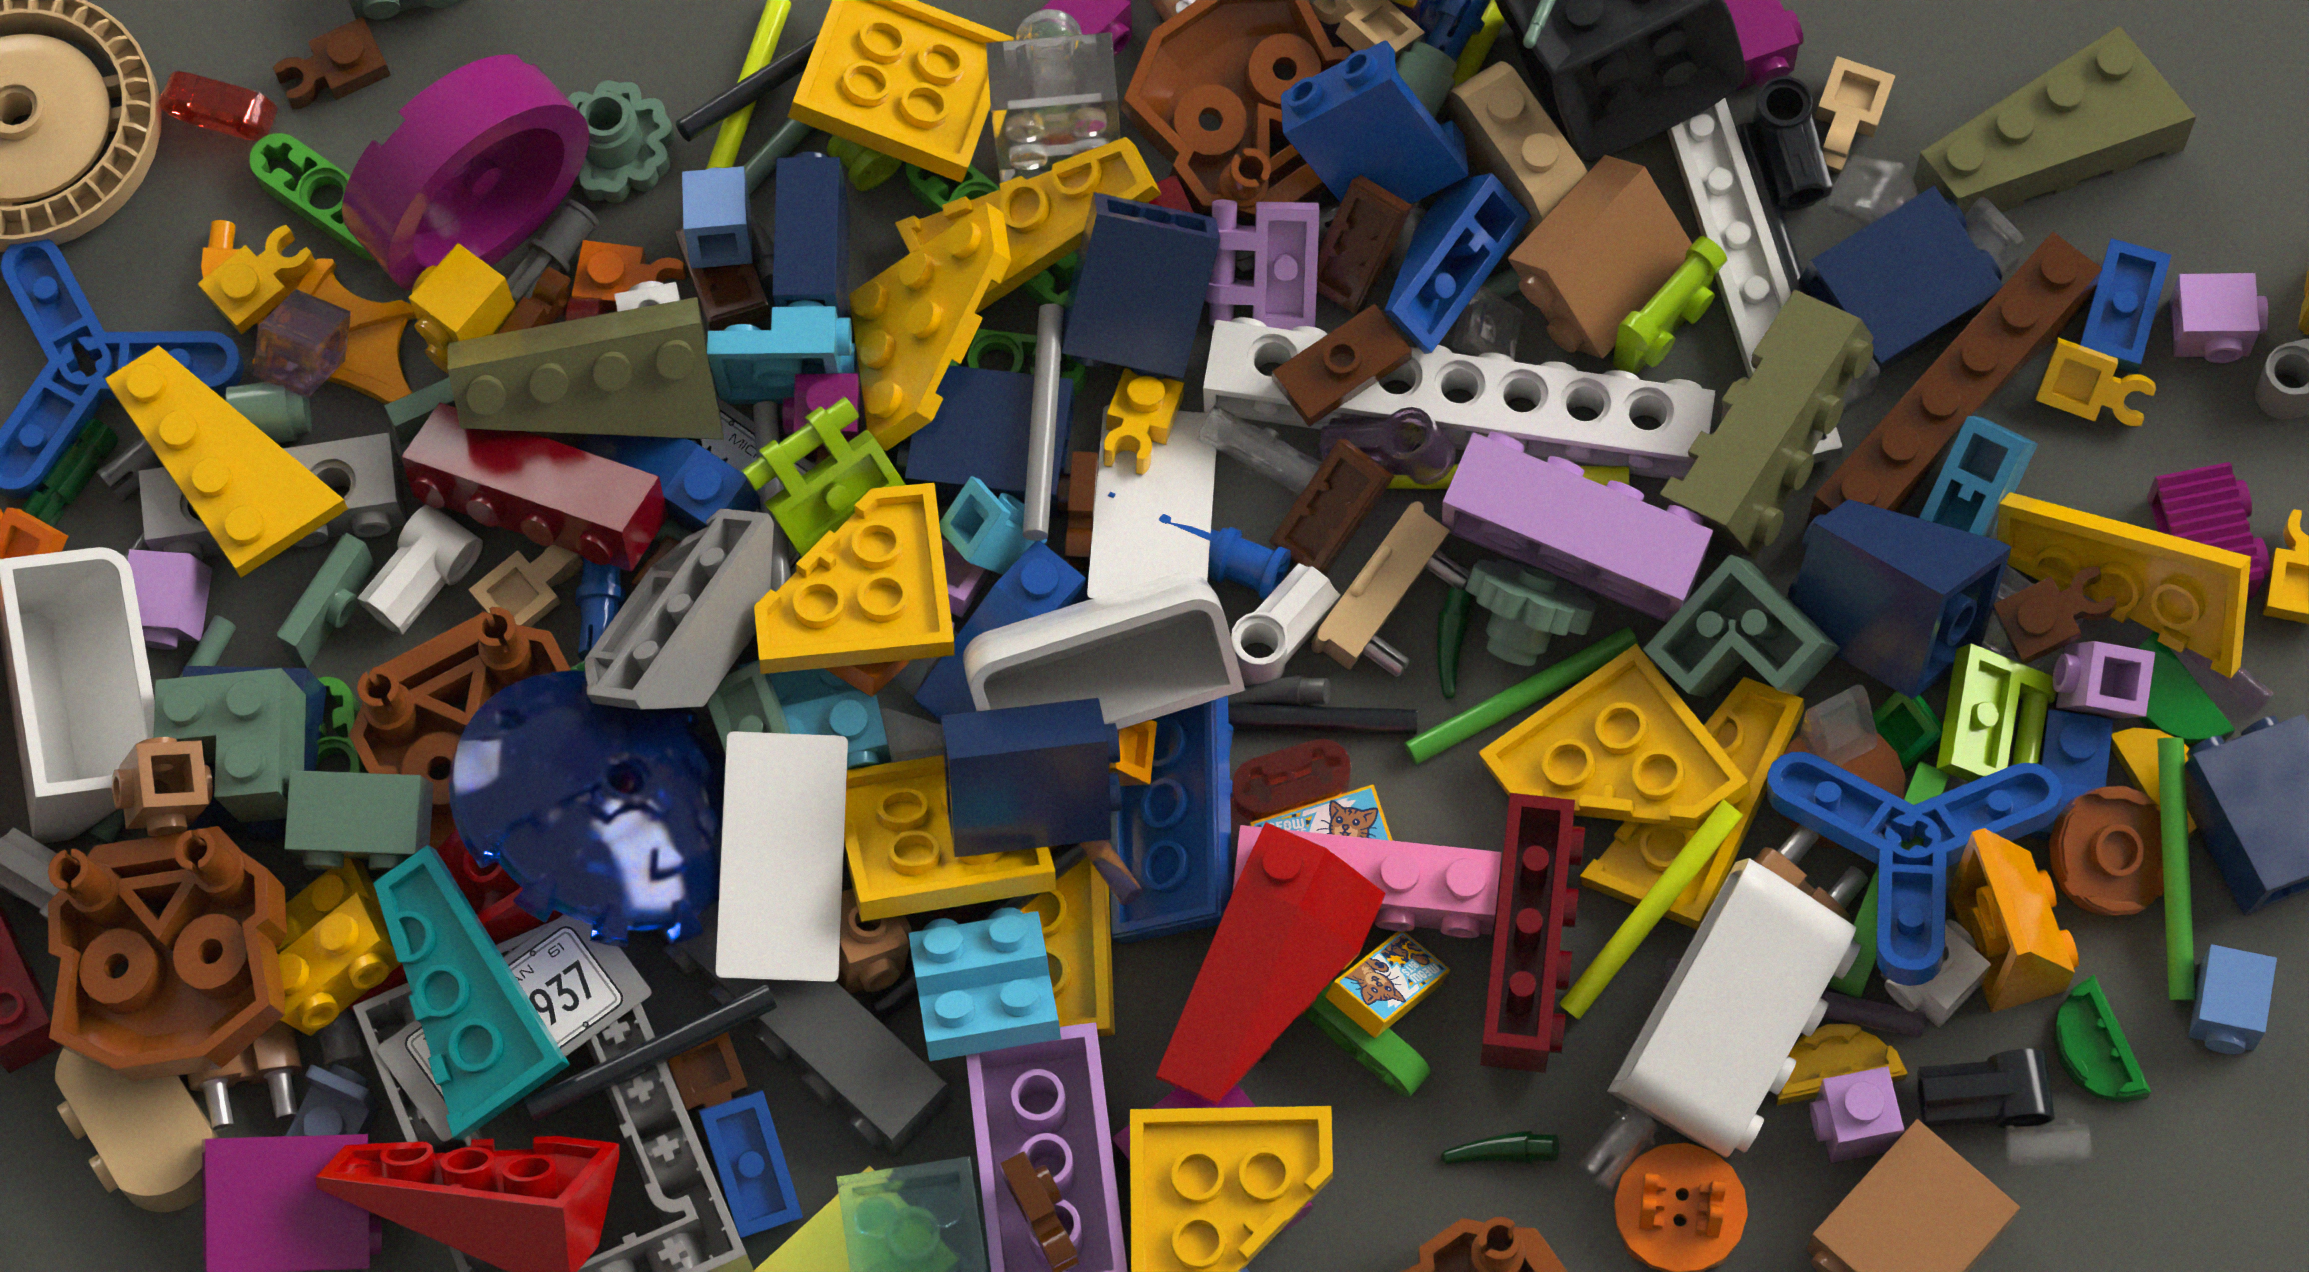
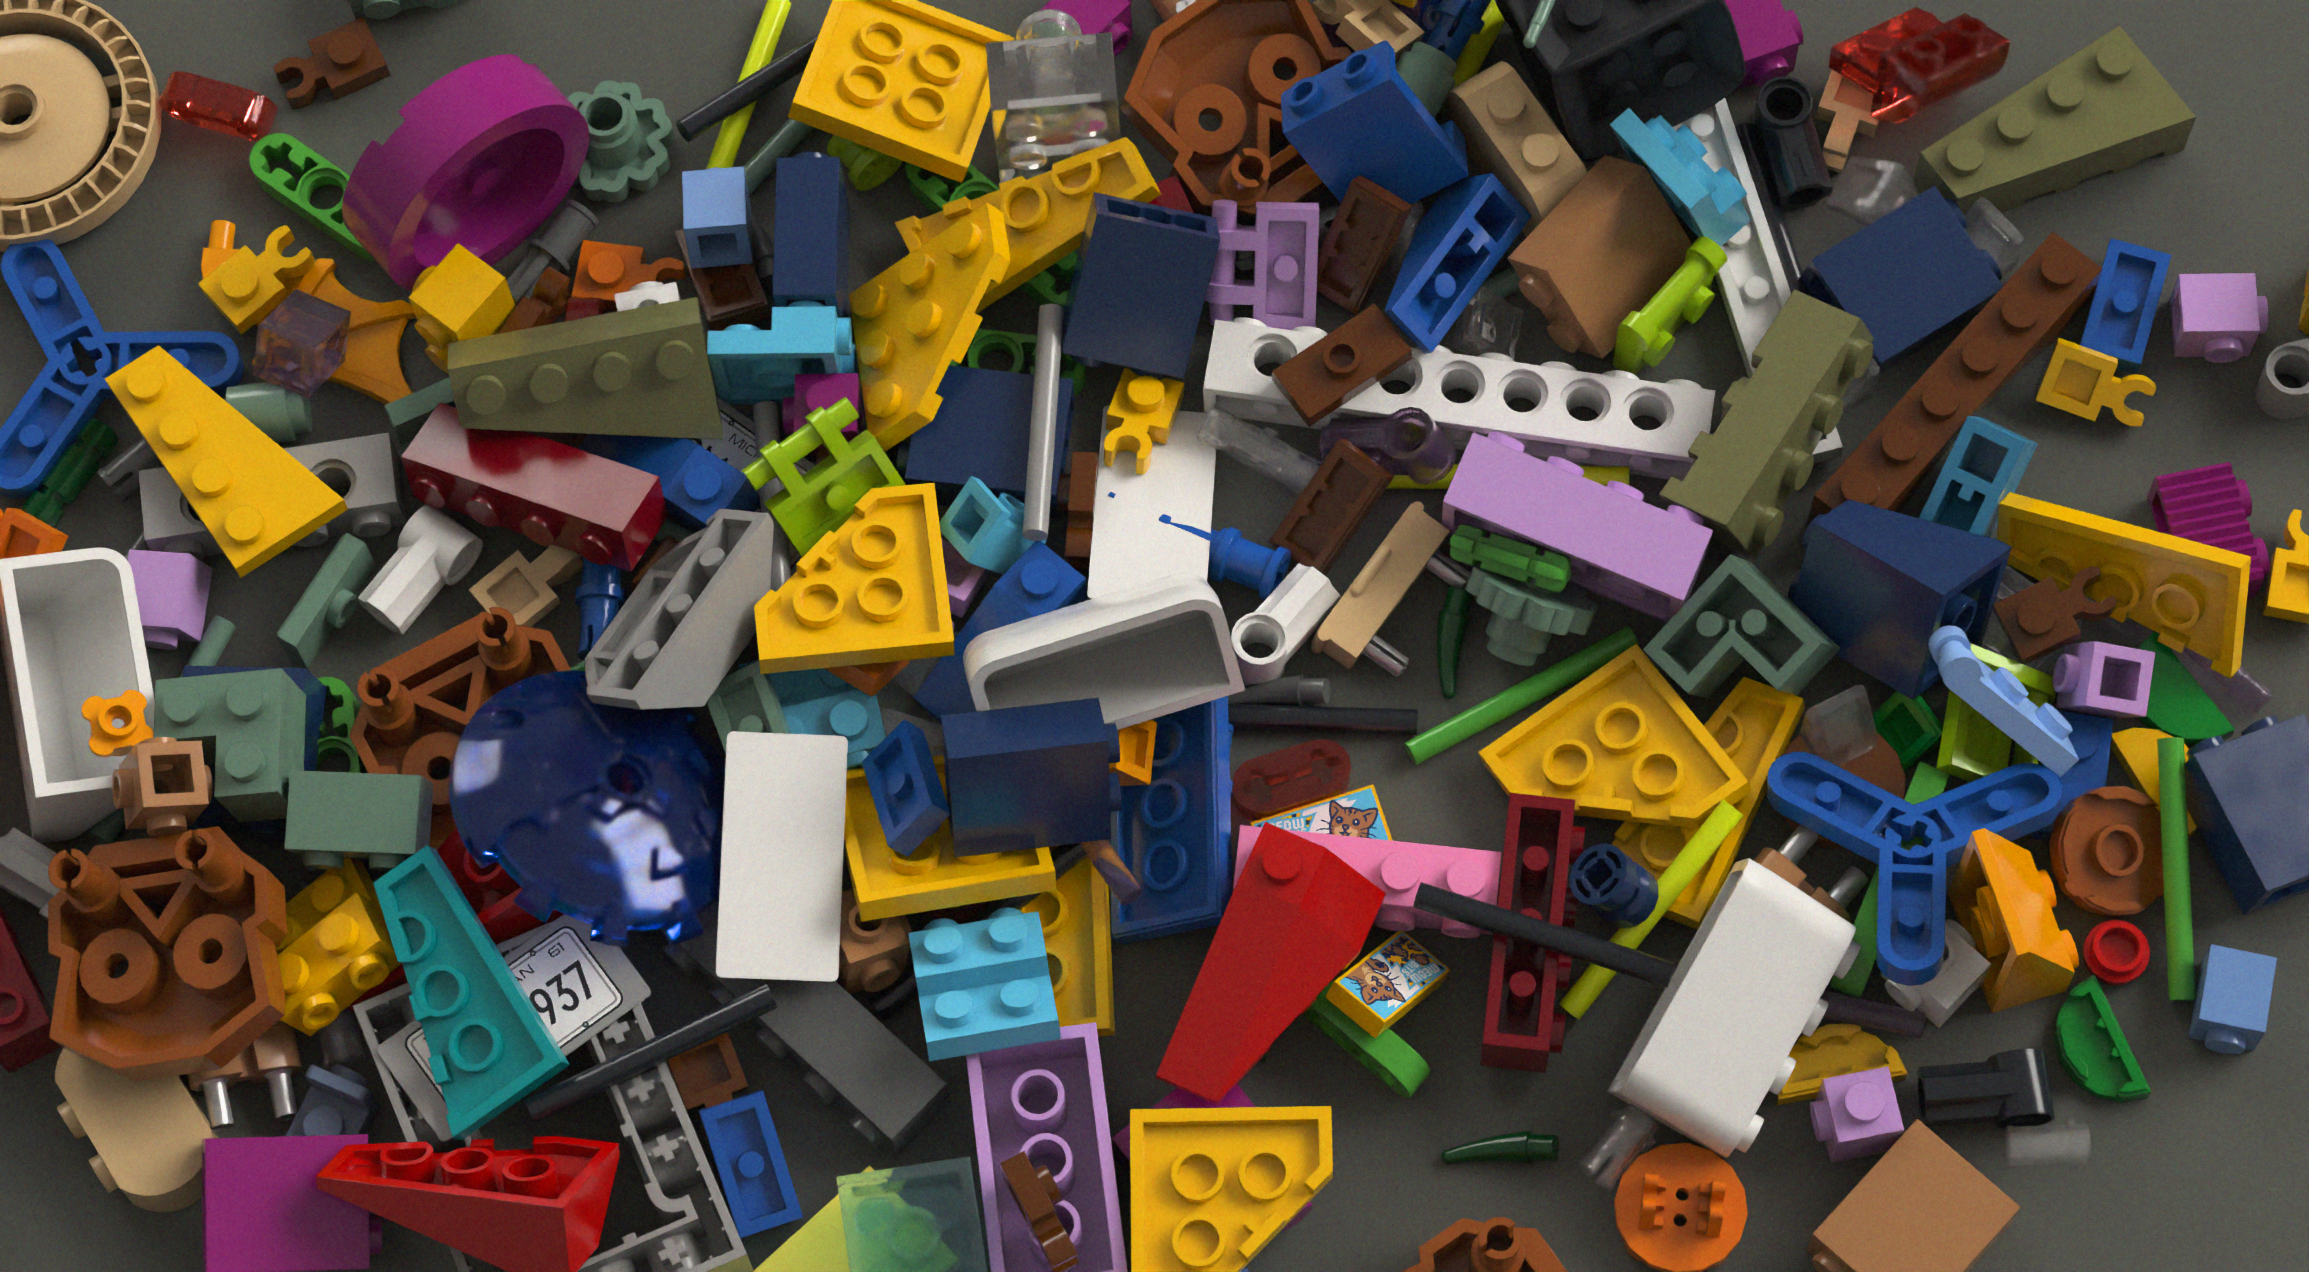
(113, 741): none -> light orange plate
(906, 788): none -> blue plate
(1510, 558): none -> bright green axle
(1544, 934): none -> black bar
(1614, 886): none -> dark blue wheel
(1696, 194): none -> medium azure plate
(1919, 61): none -> clear red brick
(2003, 700): none -> light blue plate
(2116, 952): none -> red plate

